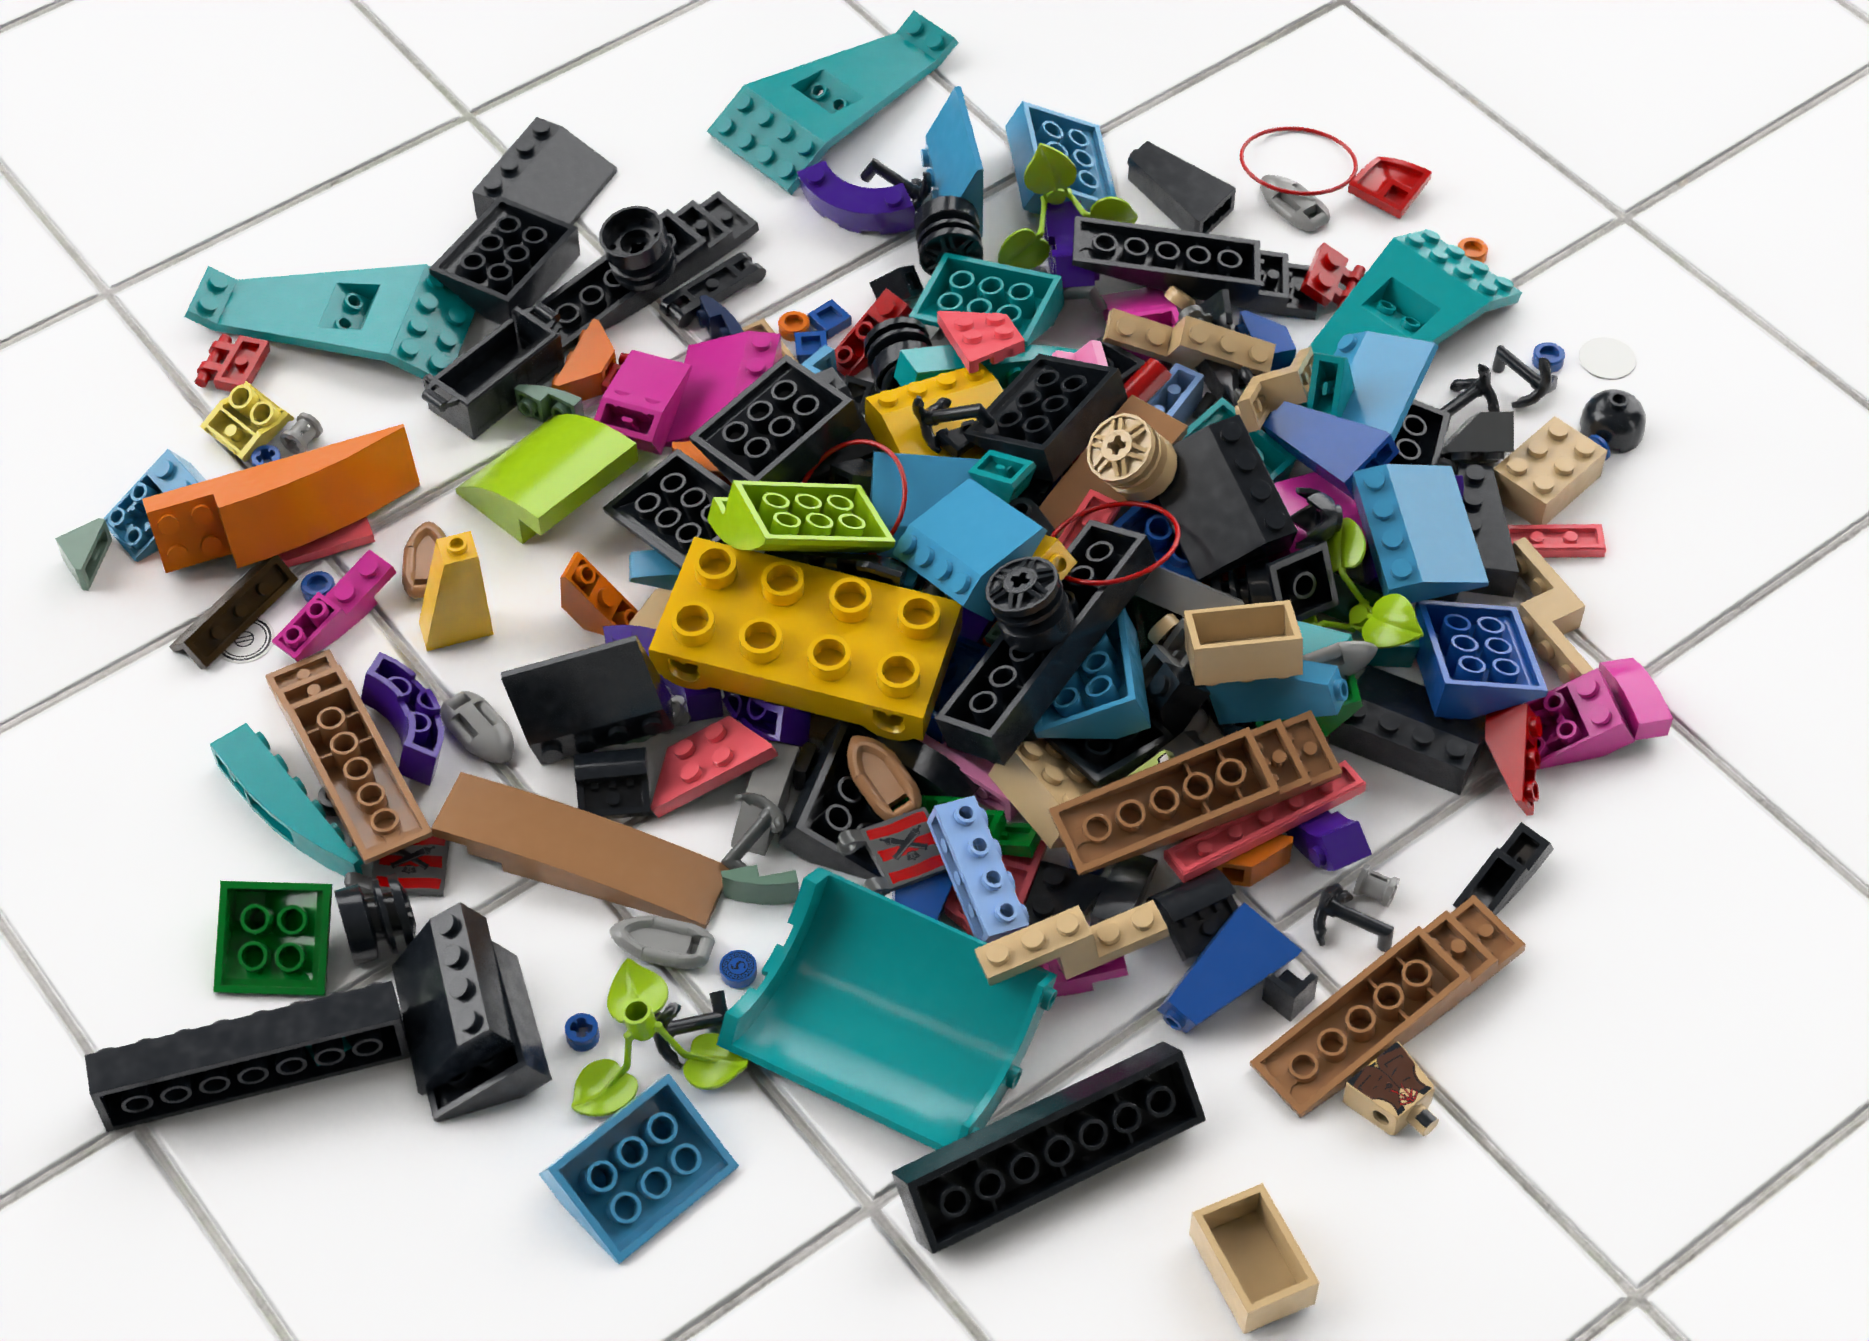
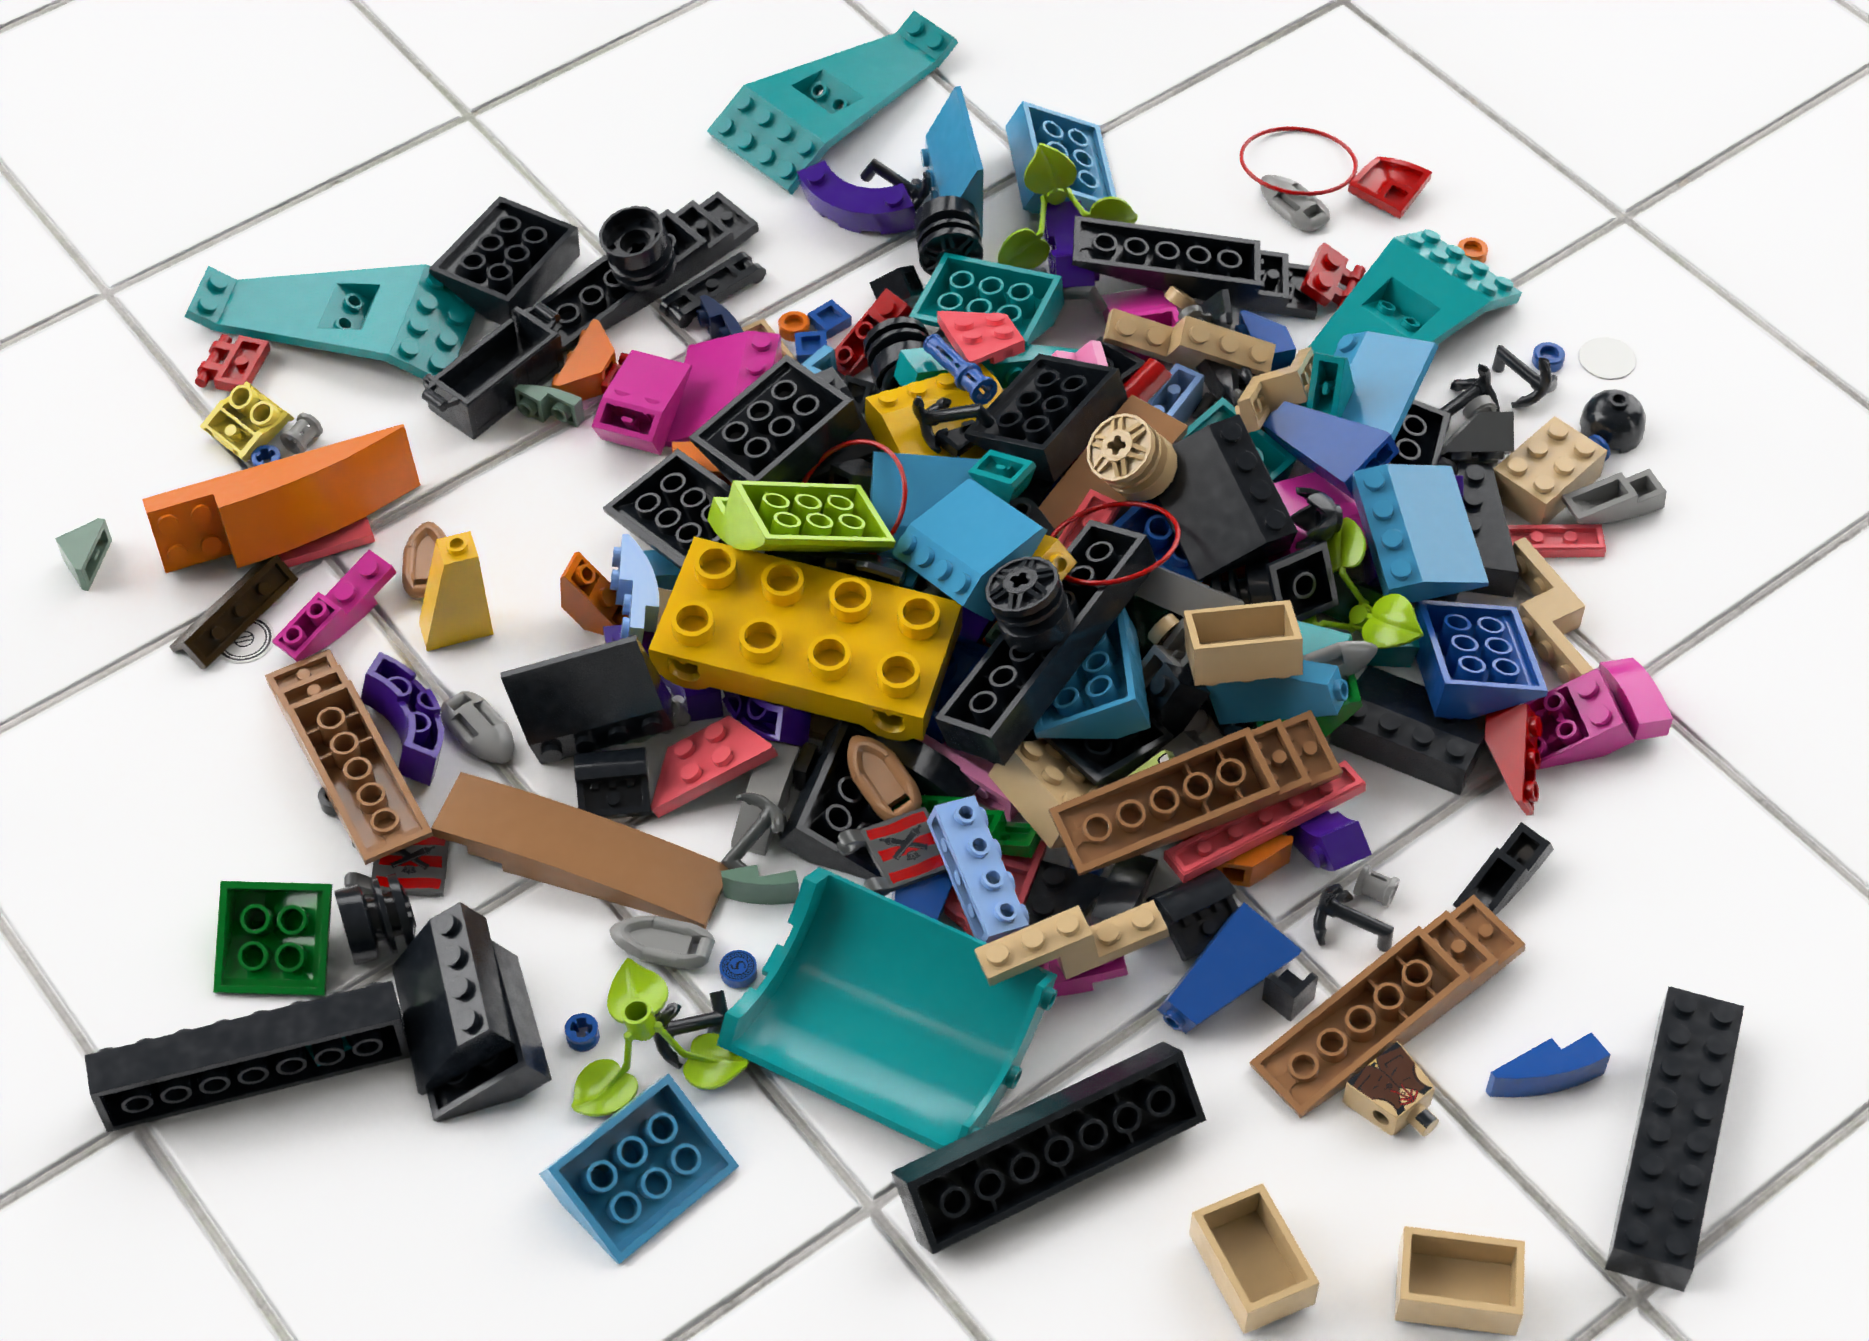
(128, 517): dark azure slope -> none
(282, 799): teal slope -> none
(316, 582): blue tile -> none
(547, 173): slope -> none
(549, 474): lime slope -> none
(635, 588): none -> light blue slope
(940, 349): none -> blue pin
(1179, 189): black slope -> none
(1460, 1280): none -> tan piece
(1479, 404): none -> light grey tile
(1549, 1069): none -> blue slope
(1616, 498): none -> light grey slope
(1675, 1139): none -> black brick

